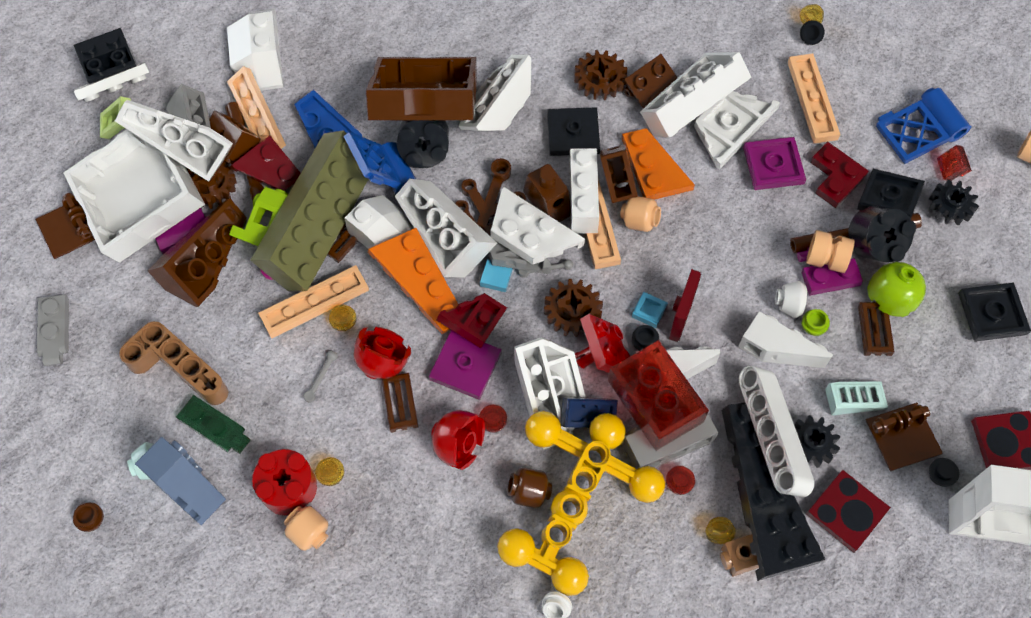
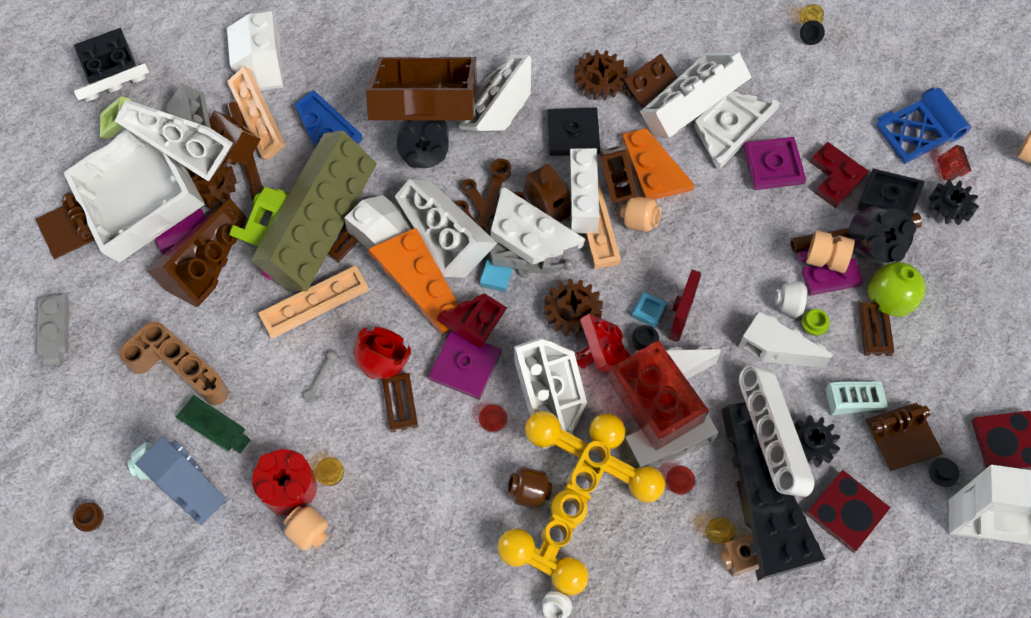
(268, 165): dark red wing -> none
(342, 318): clear yellow plate -> none
(379, 162): blue piece -> none
(456, 438): red cylinder -> none
(582, 411): dark blue plate -> none
(813, 98): light nougat plate -> none
(994, 312): black plate -> none

